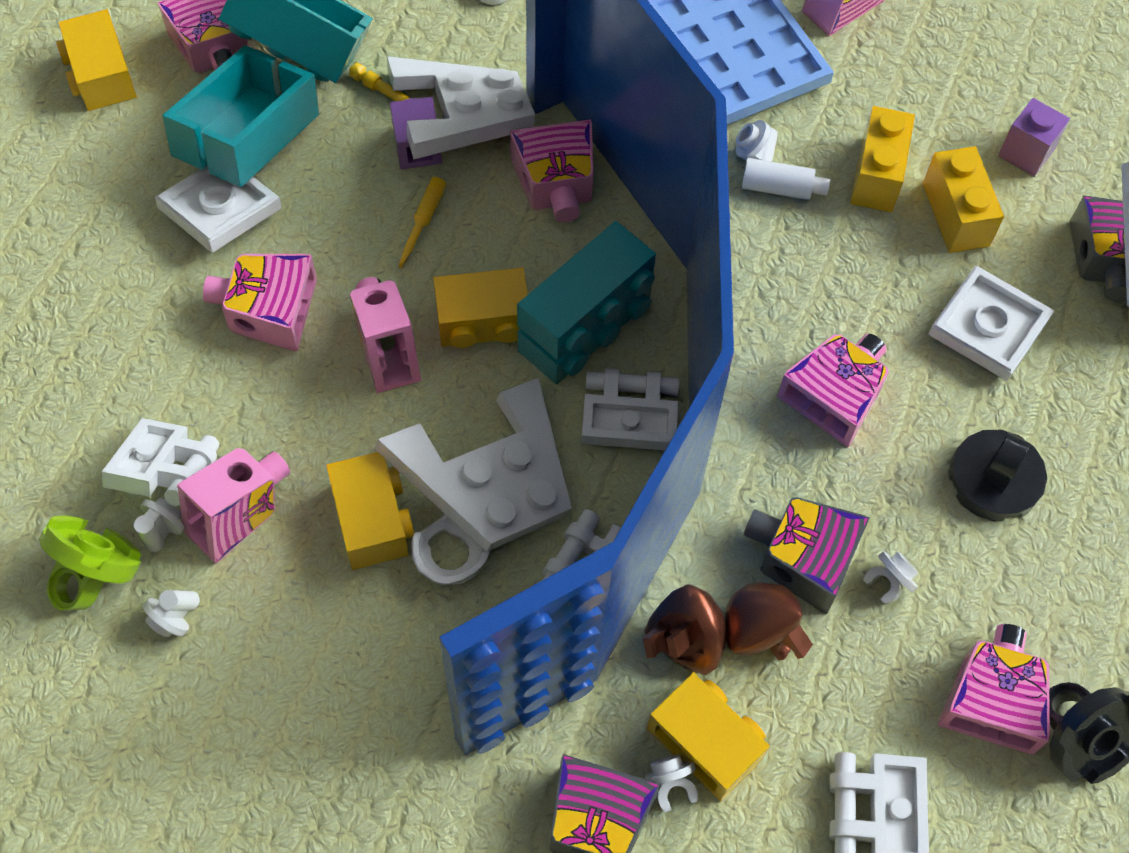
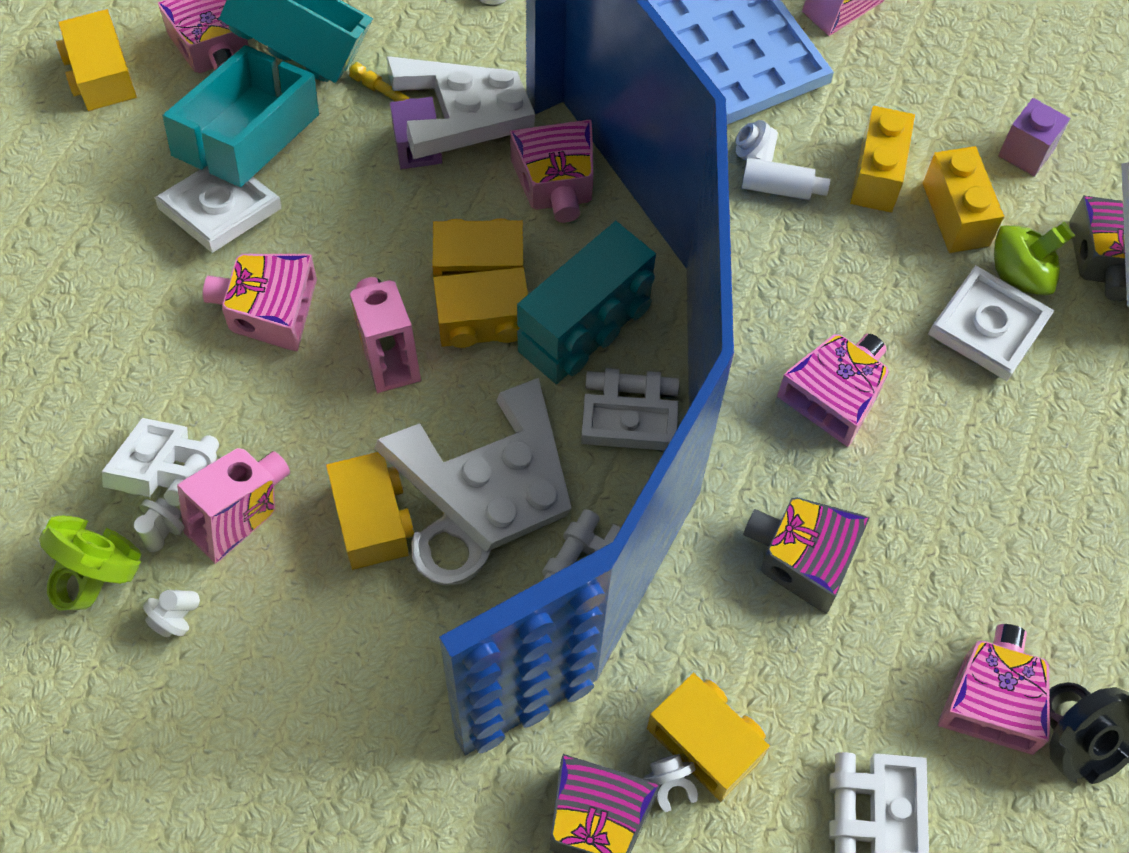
(424, 214): yellow piece -> none
(476, 246): none -> yellow brick
(687, 630): copper piece -> none
(765, 618): copper piece -> none
(898, 571): white plate -> none
(997, 475): black tile -> none
(1029, 258): none -> lime piece

